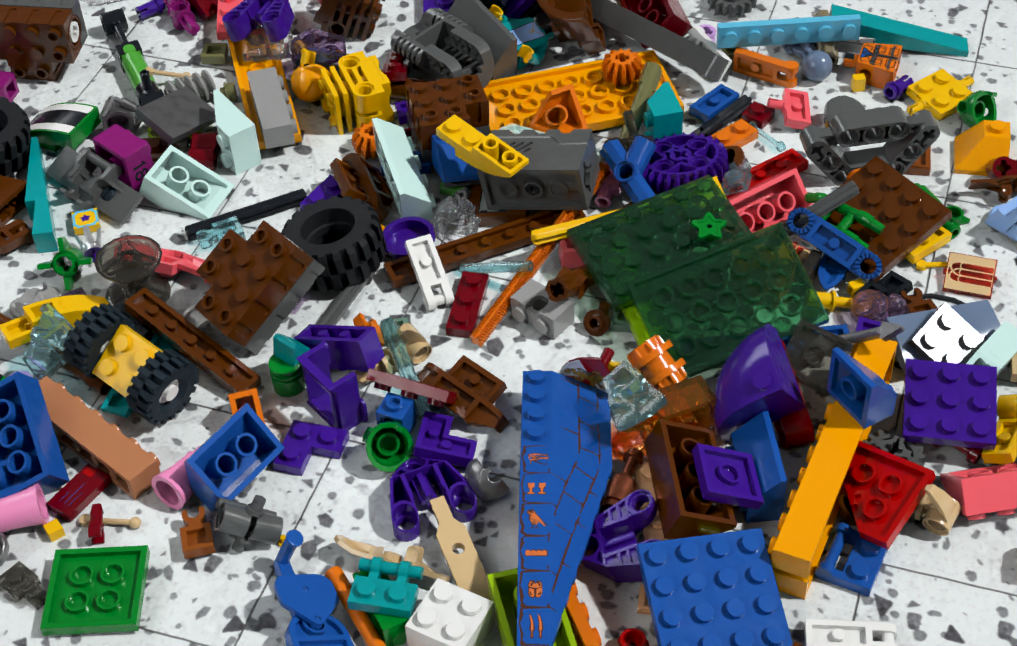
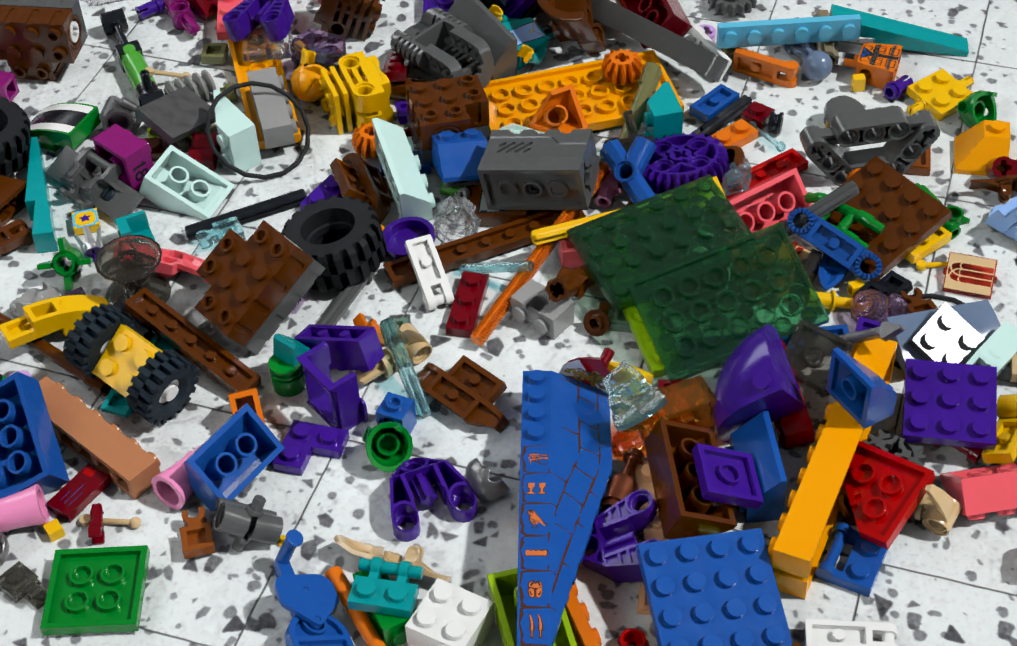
(45, 351): clear light blue slope -> none
(134, 225): none -> teal panel
(237, 170): none -> black piece
(411, 388): plate -> none
(436, 443): dark purple plate -> none
(452, 534): tan piece -> none
(481, 151): yellow slope -> none
(656, 363): orange piece -> none
(709, 234): green plate -> none
(775, 122): none -> black bush
(794, 108): coral plate -> none

